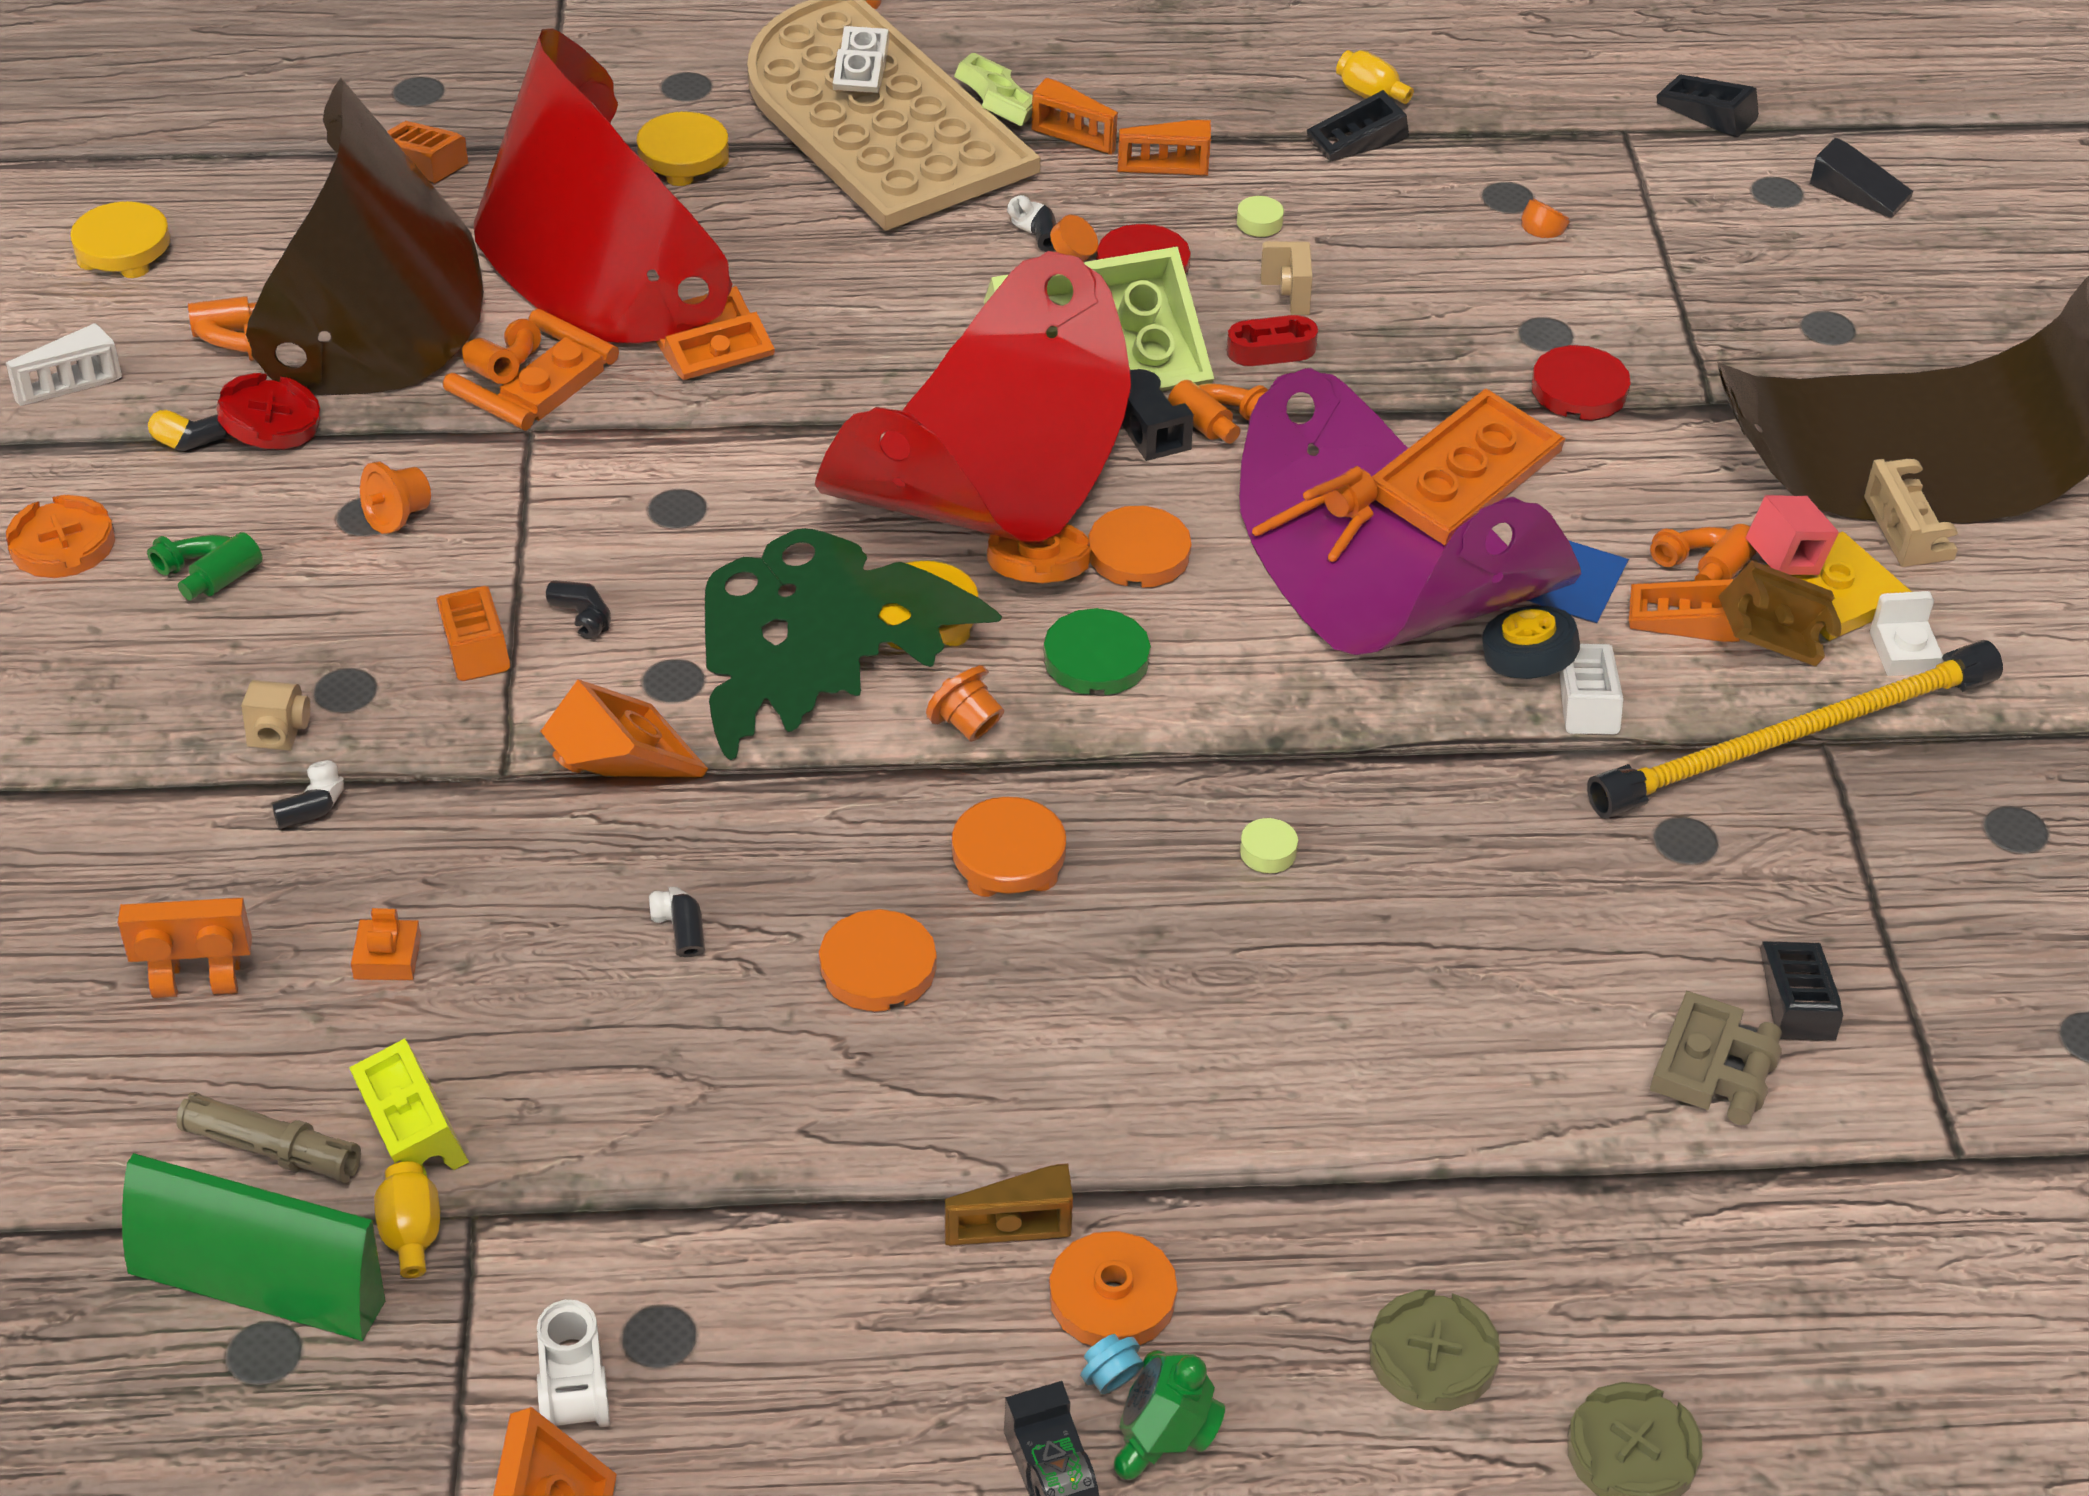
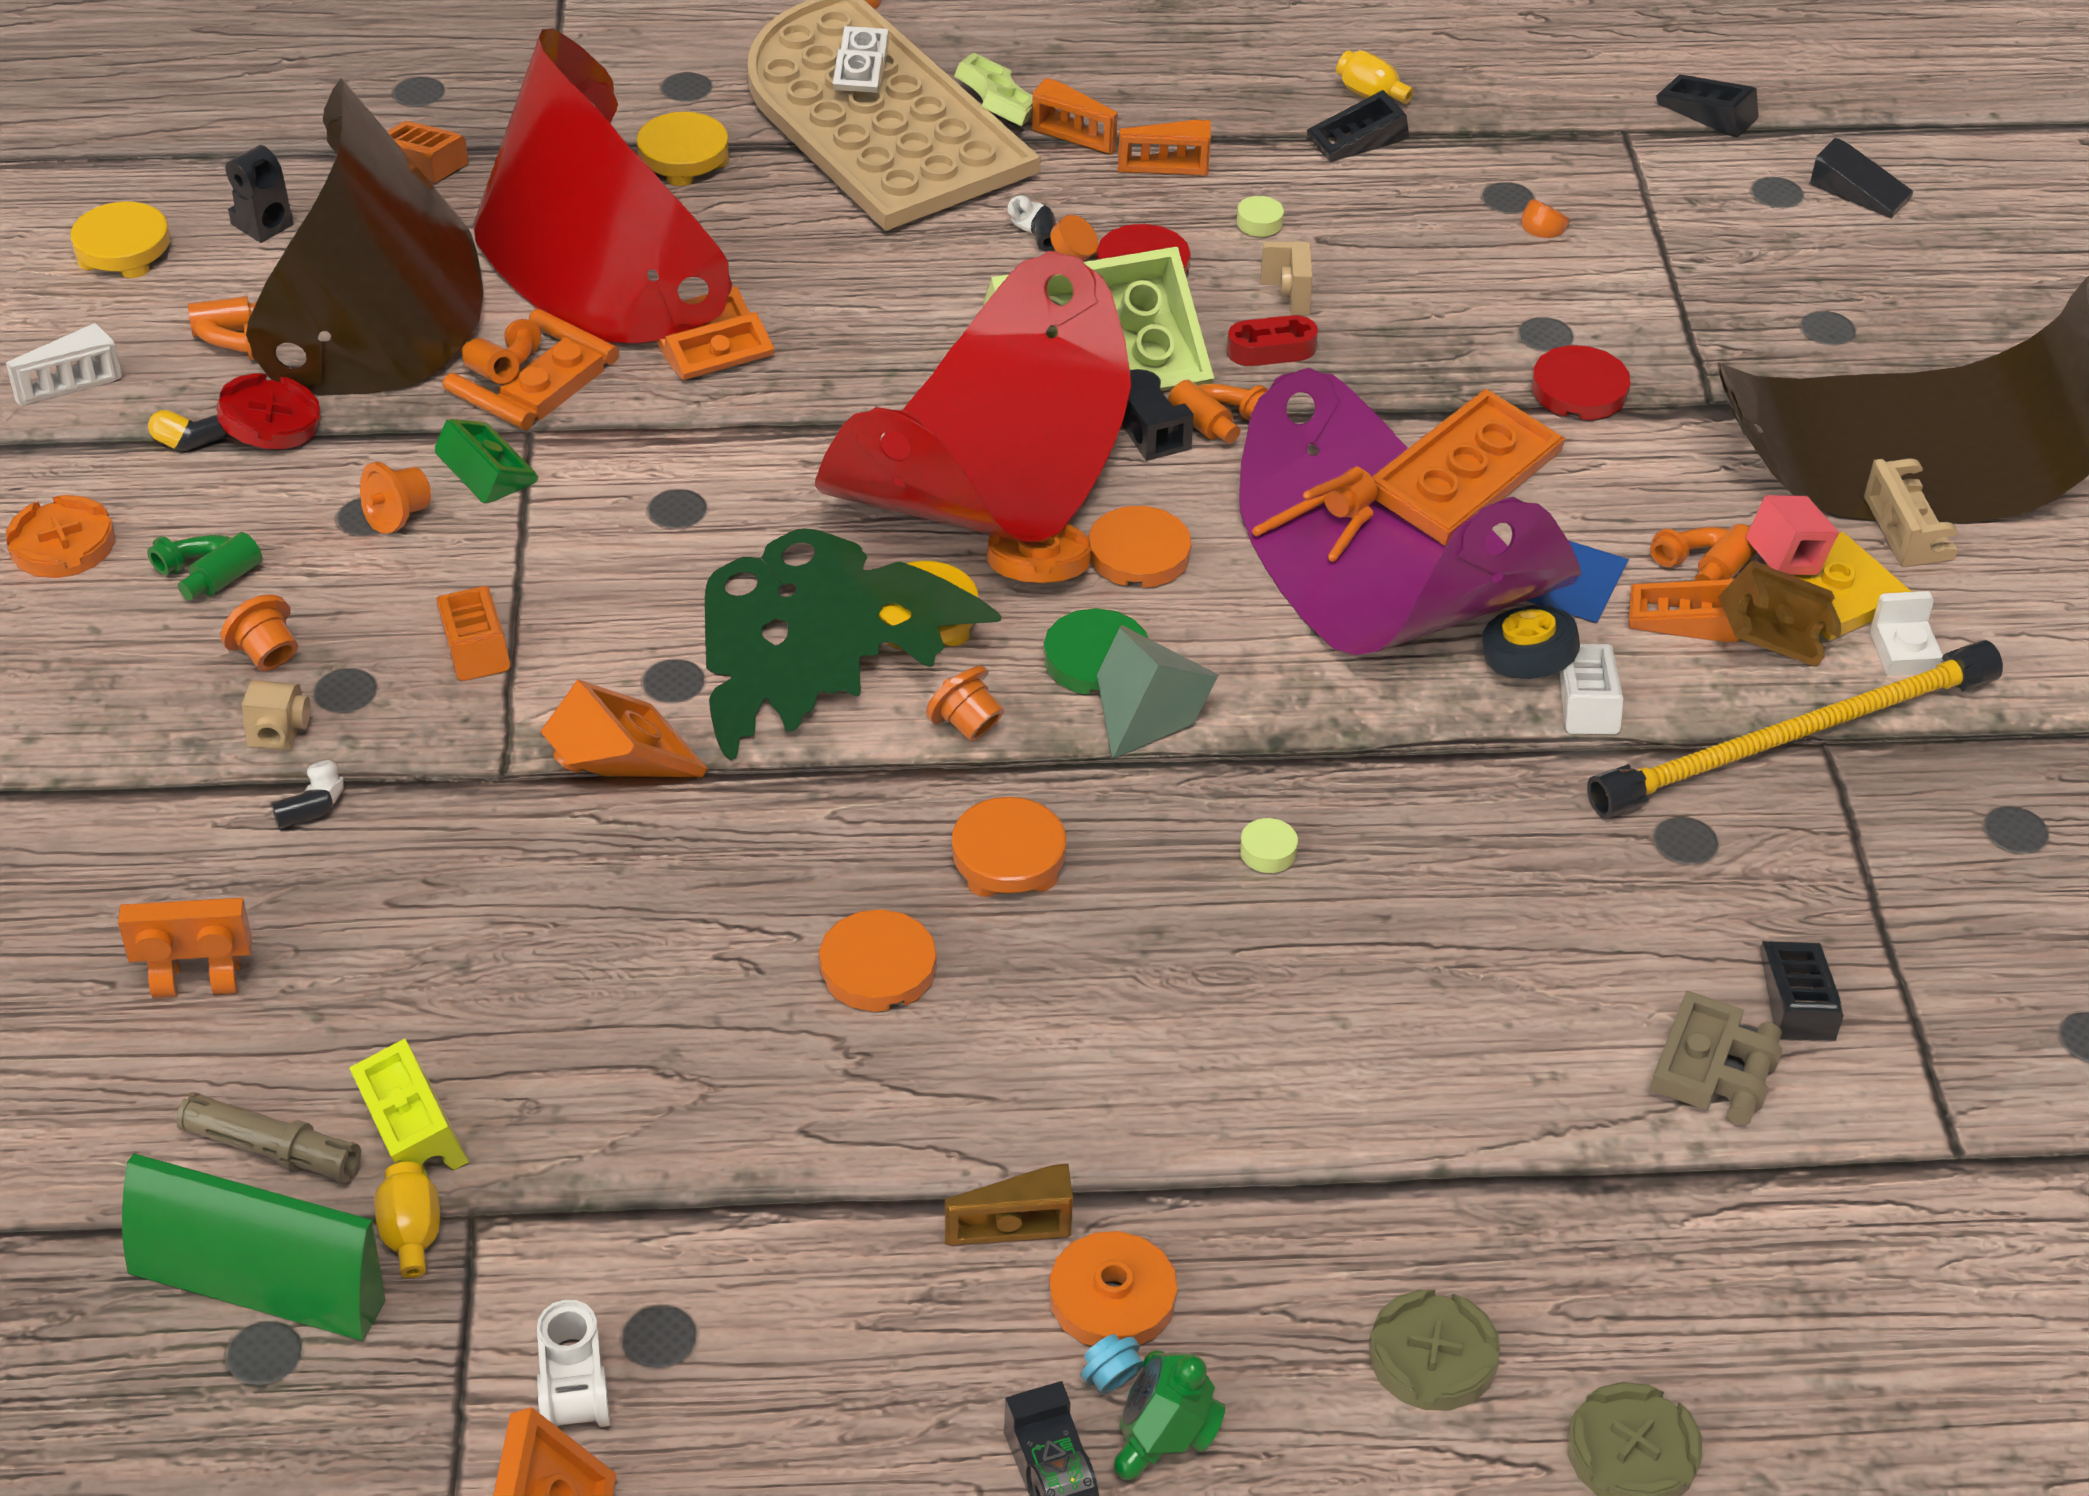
(258, 190): none -> black leg
(261, 631): none -> orange piece
(385, 947): orange tile -> none
(483, 460): none -> green slope
(592, 611): black arm -> none
(685, 917): black arm -> none
(1148, 691): none -> sand green slope

